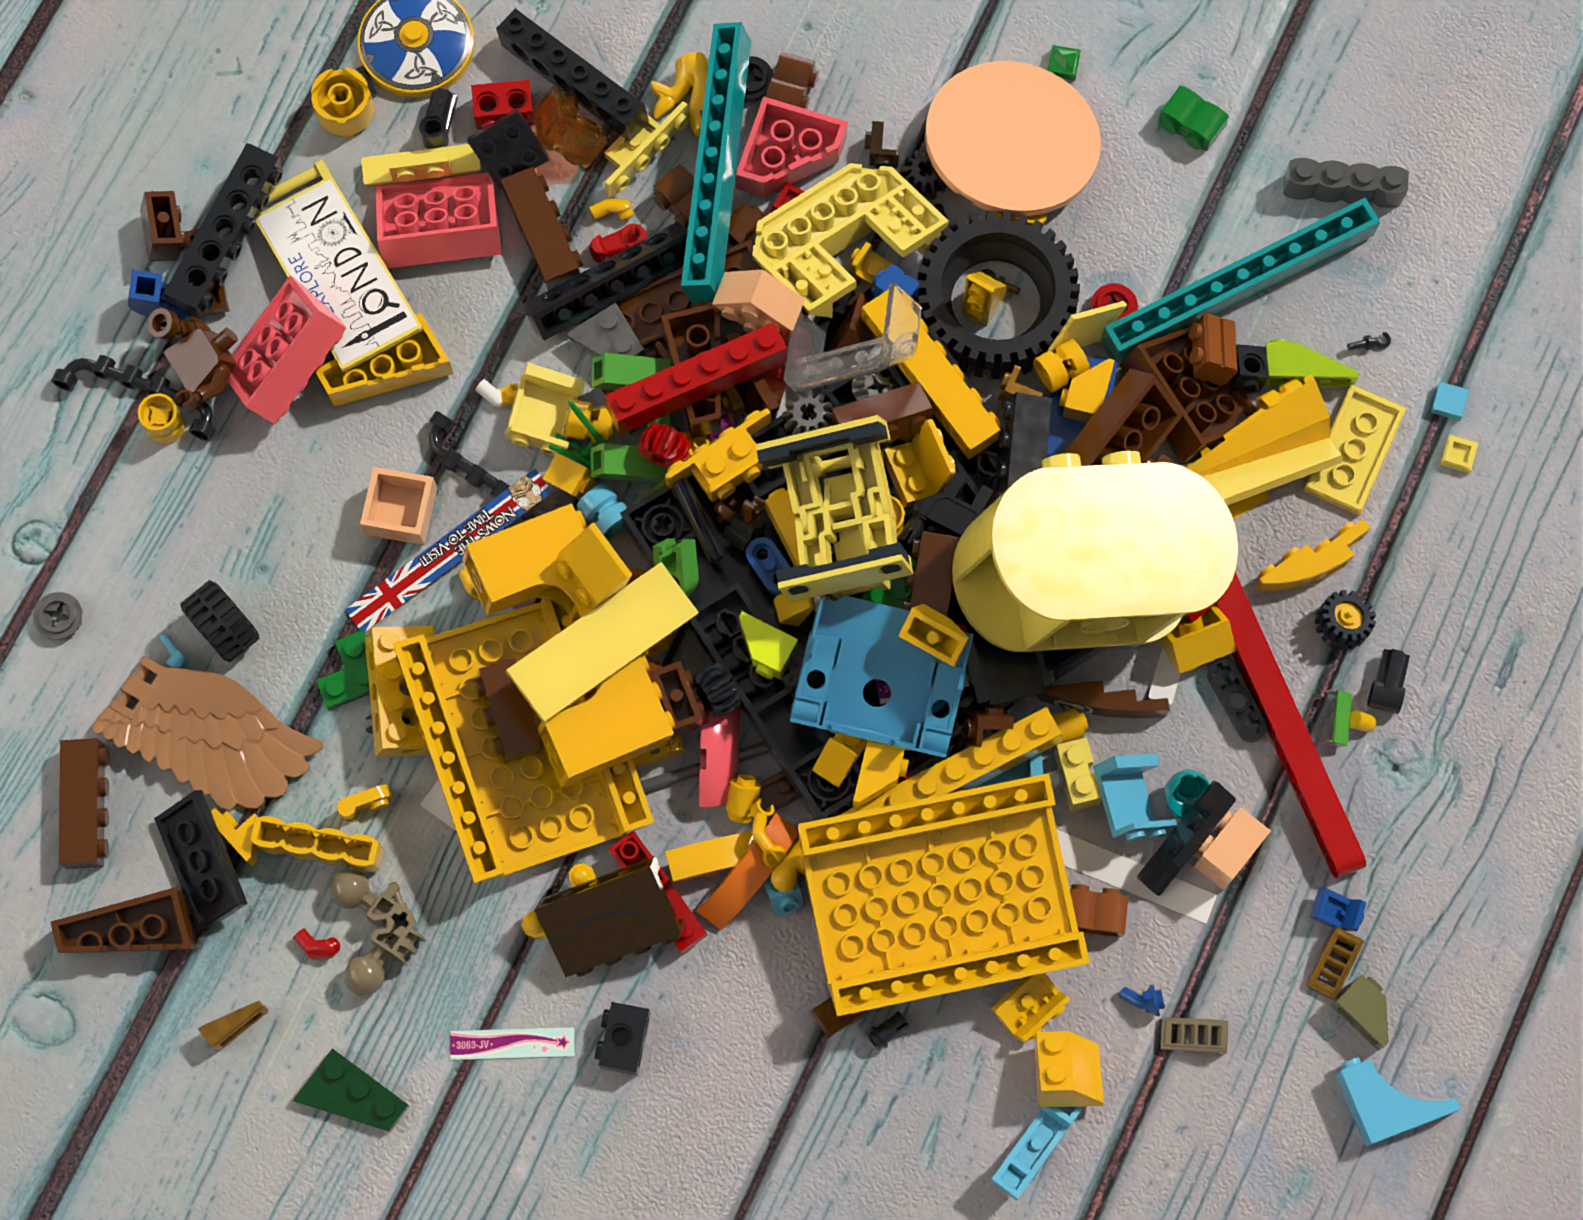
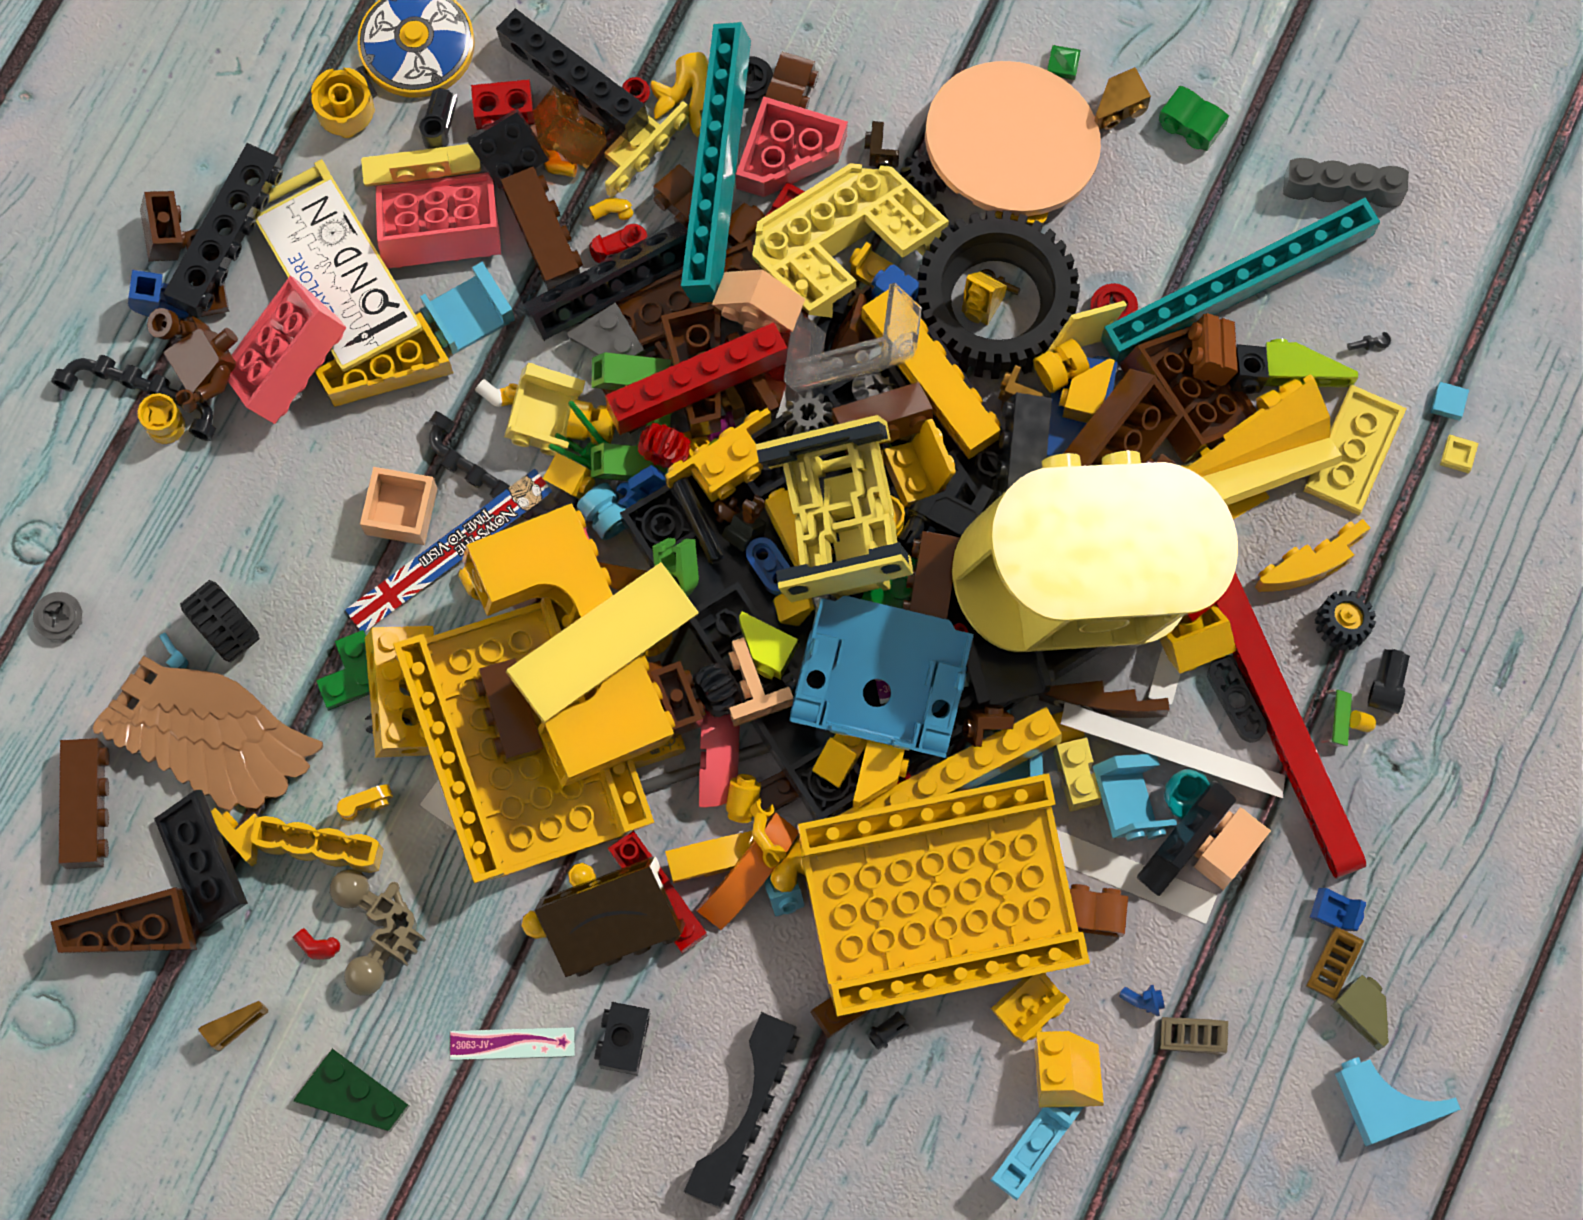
(468, 311): none -> medium azure panel
(557, 166): none -> arm
(593, 567): yellow slope -> none
(639, 84): none -> red plate
(641, 485): none -> blue plate
(714, 1173): none -> black arch
(751, 687): none -> light nougat bracket
(934, 634): yellow slope -> none
(1122, 98): none -> pearl gold slope
(1173, 750): none -> white sticker

